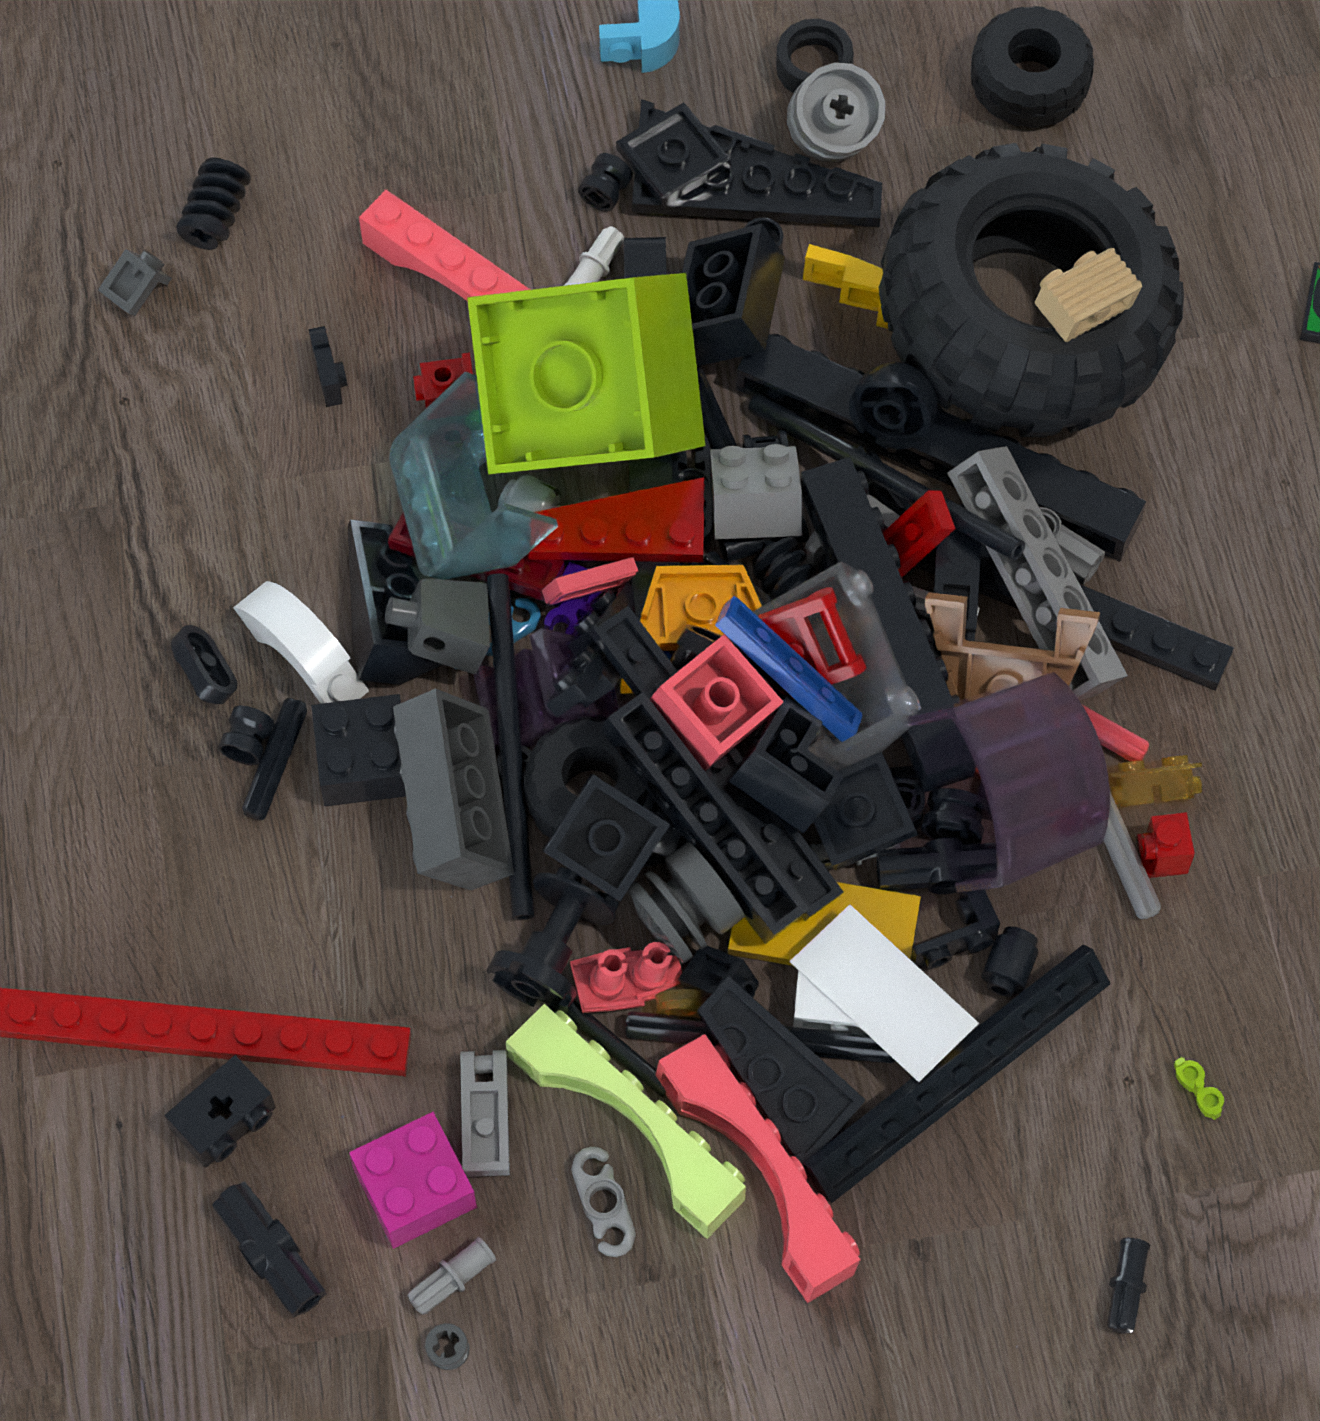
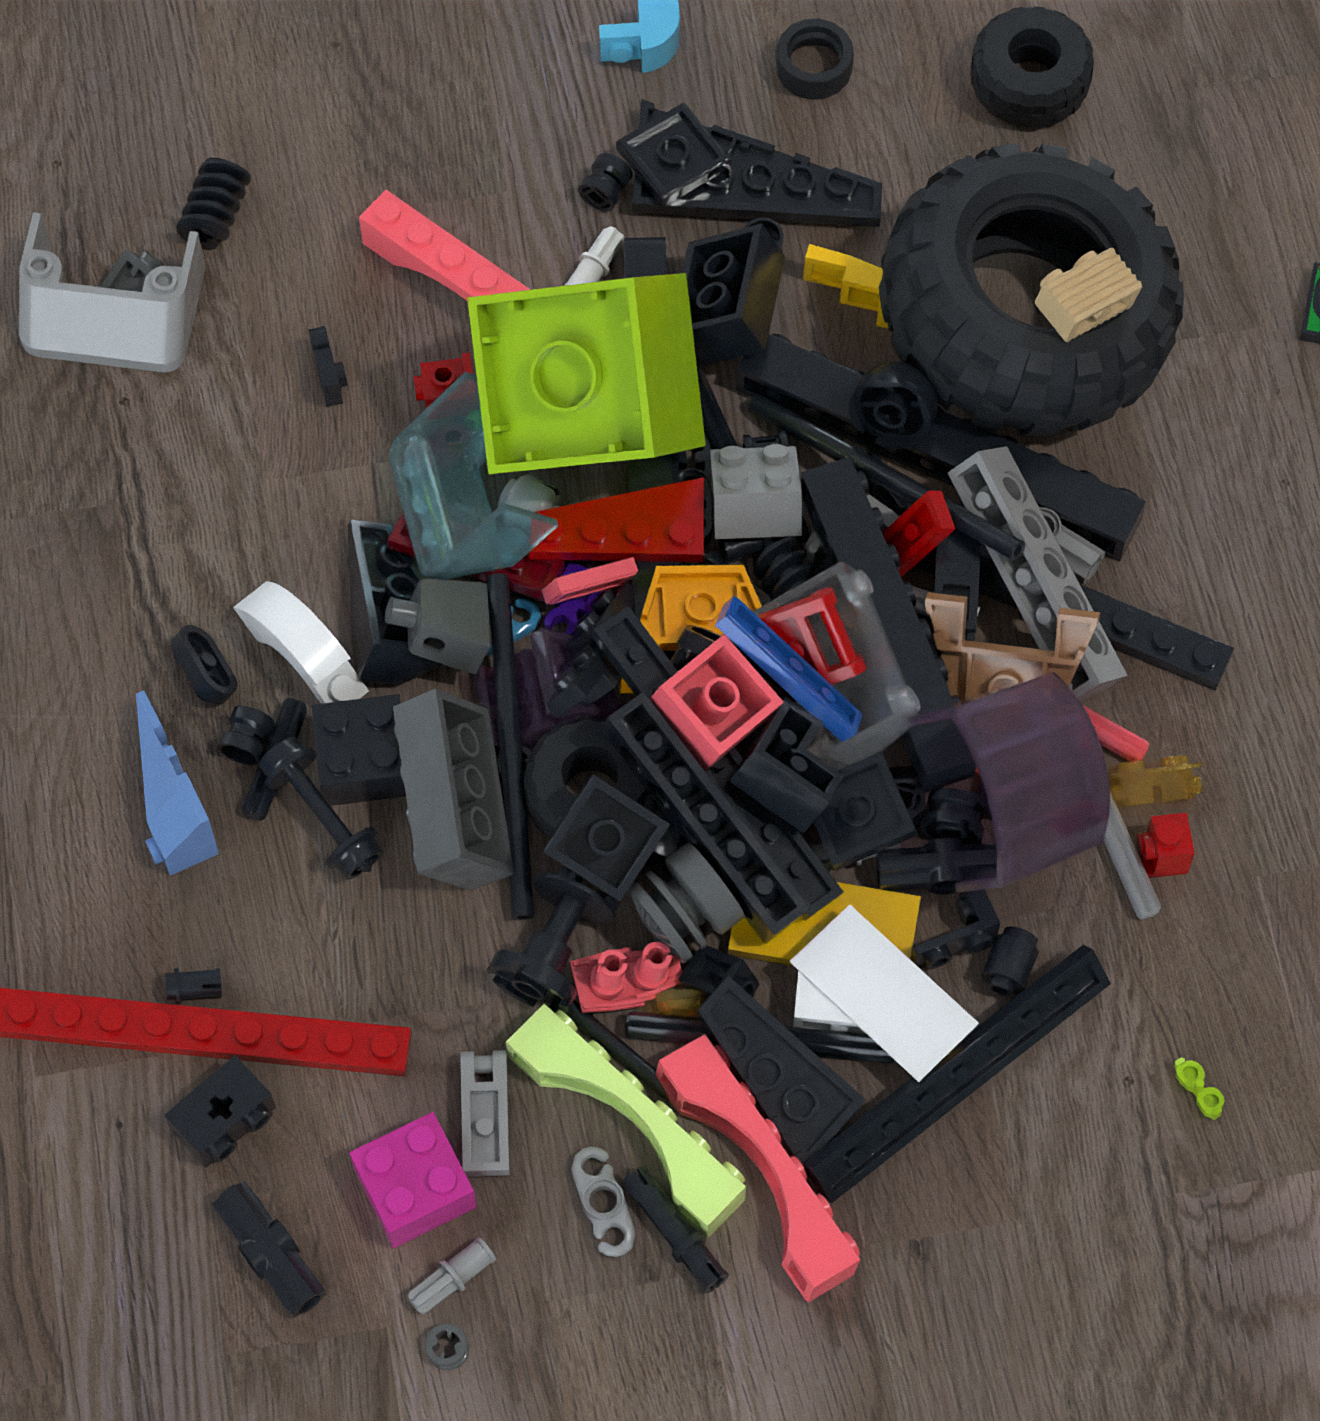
(107, 324): none -> light grey windscreen
(173, 810): none -> medium blue wedge
(193, 984): none -> black pin
(287, 764): none -> black piece
(686, 1243): none -> black pin
(814, 122): light grey wheel -> none
(1128, 1285): black axle -> none

